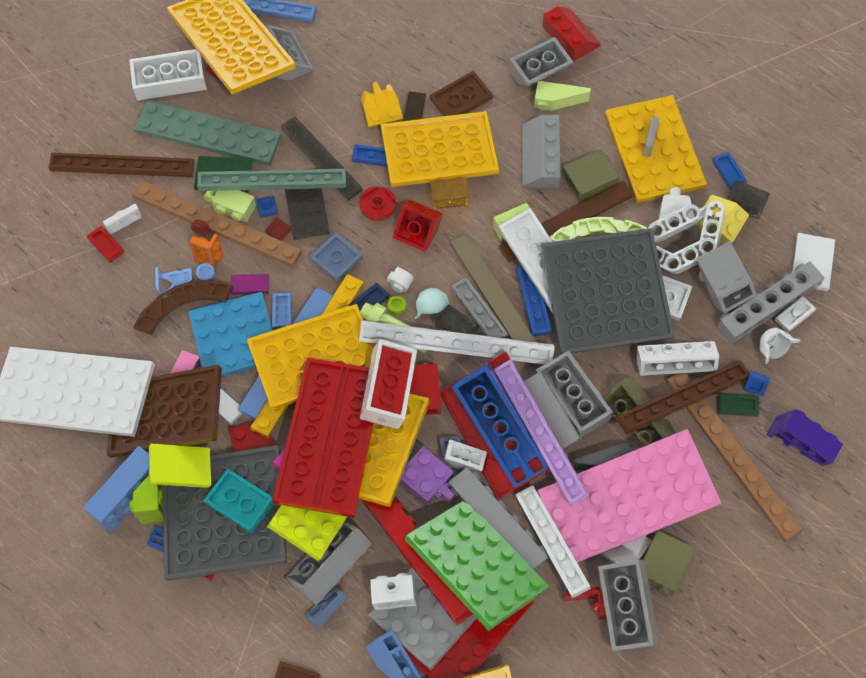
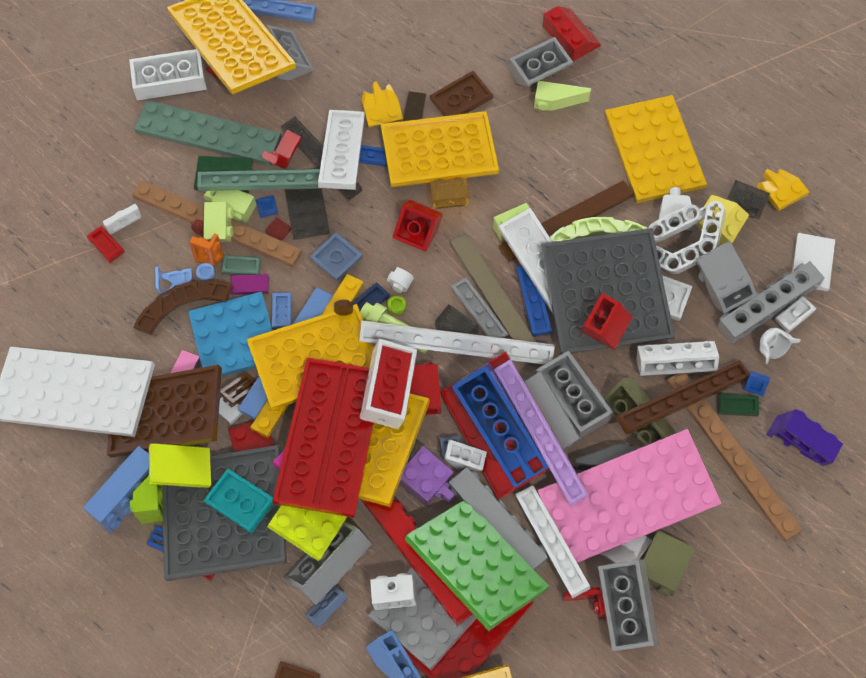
(121, 164): reddish brown tile -> none
(218, 220): none -> yellowish green brick
(230, 398): none -> reddish brown tile
(240, 265): none -> sand green tile
(284, 151): none -> bracket
(341, 150): none -> white plate
(343, 307): none -> reddish brown tile
(377, 196): red plate -> none
(431, 301): light aqua hair -> none
(541, 152): light grey slope -> none
(590, 175): olive brick -> none
(607, 321): none -> red slope
(651, 136): light grey tile -> none
(728, 169): blue tile -> none
(783, 188): none -> yellow plate

